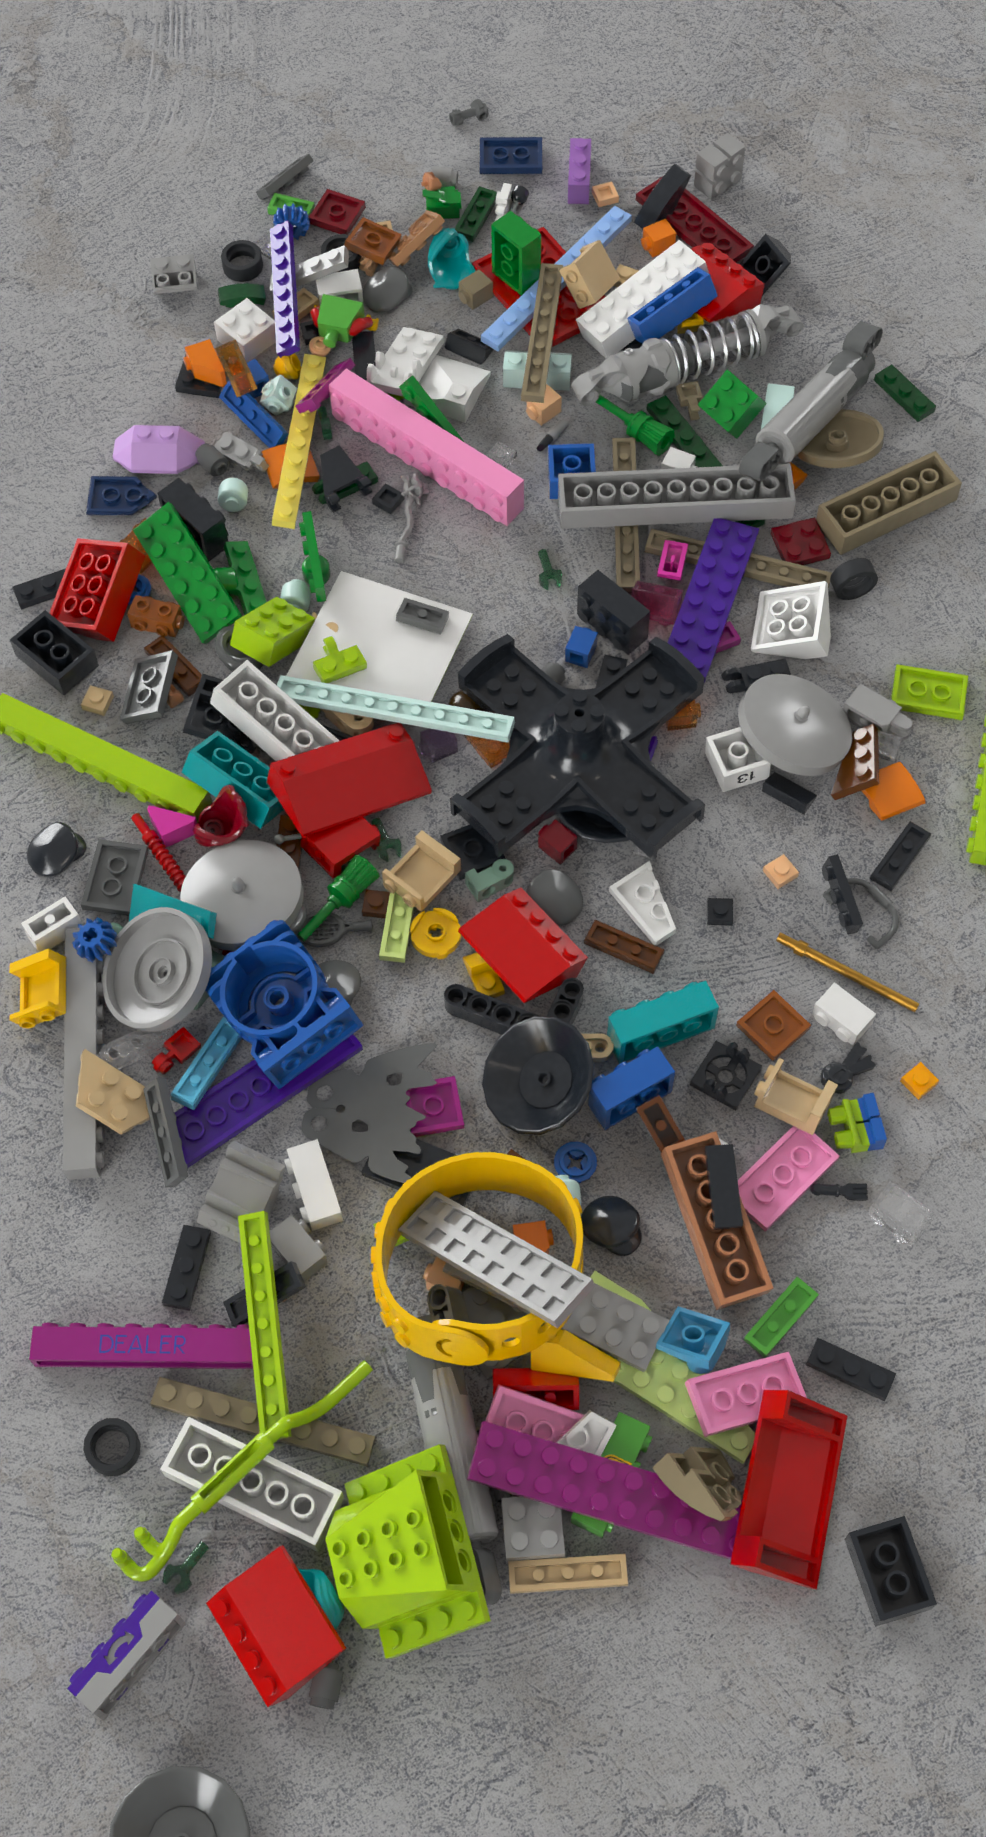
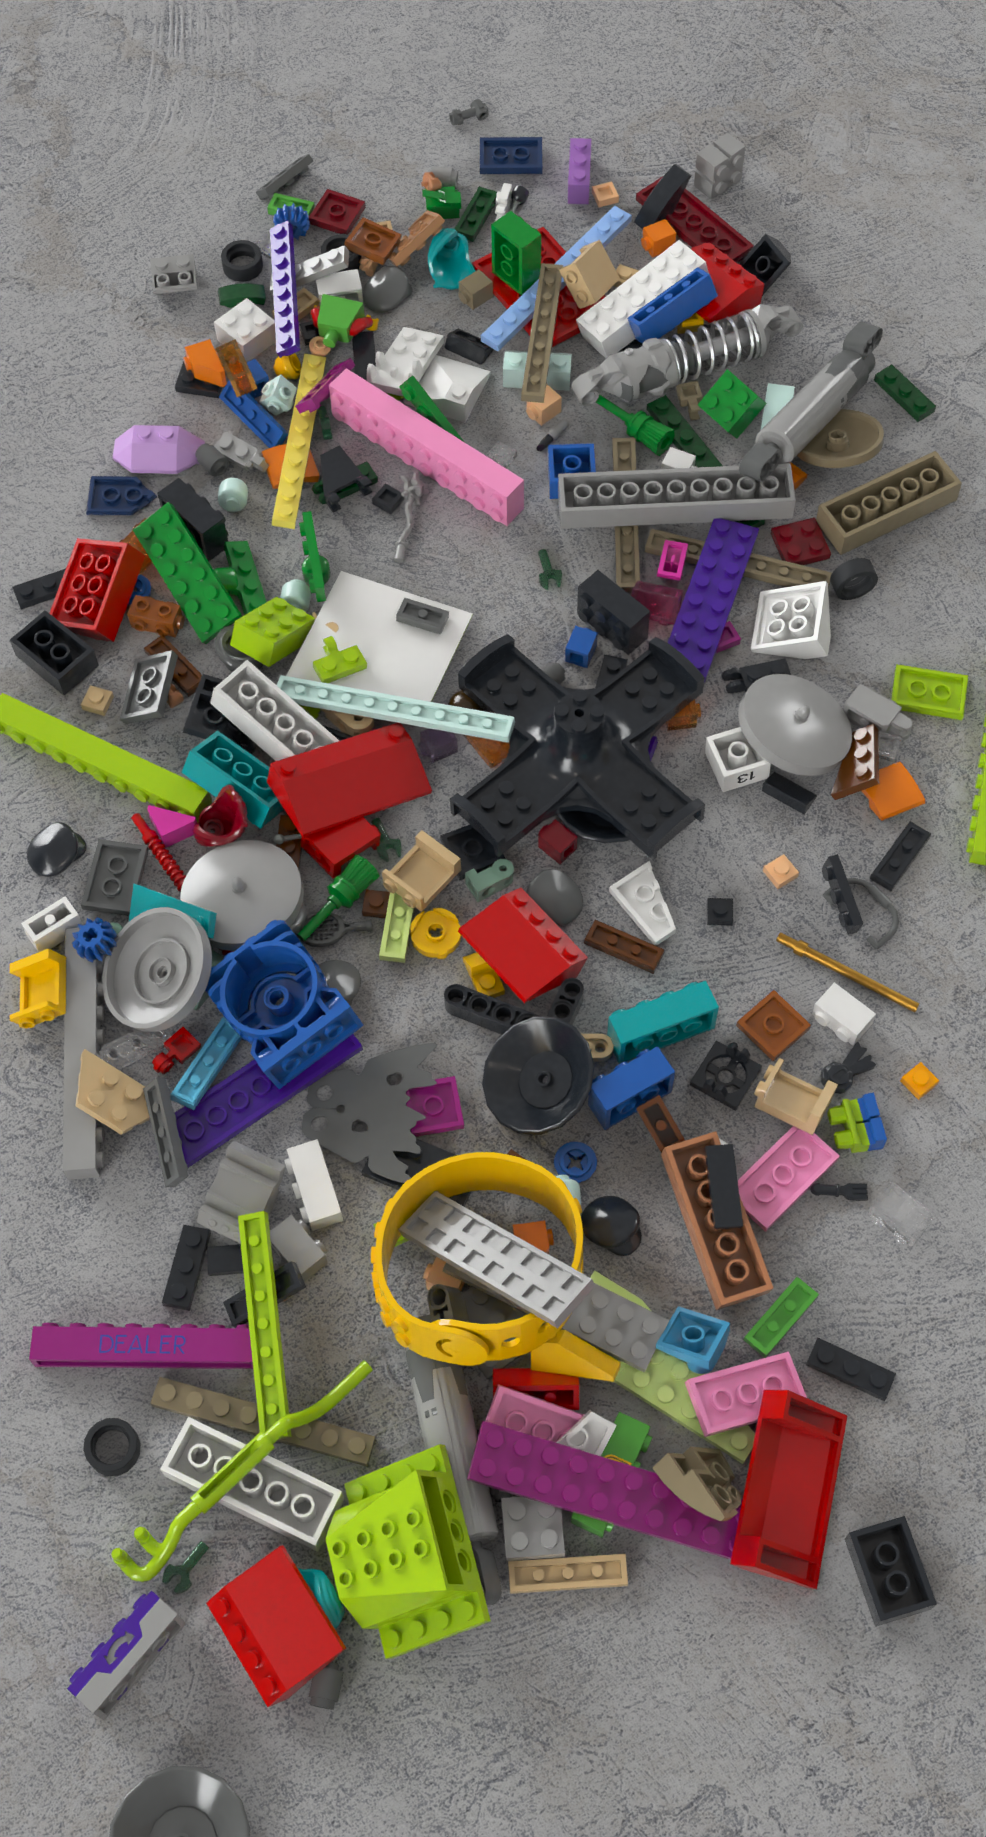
(224, 1260): none -> black tile

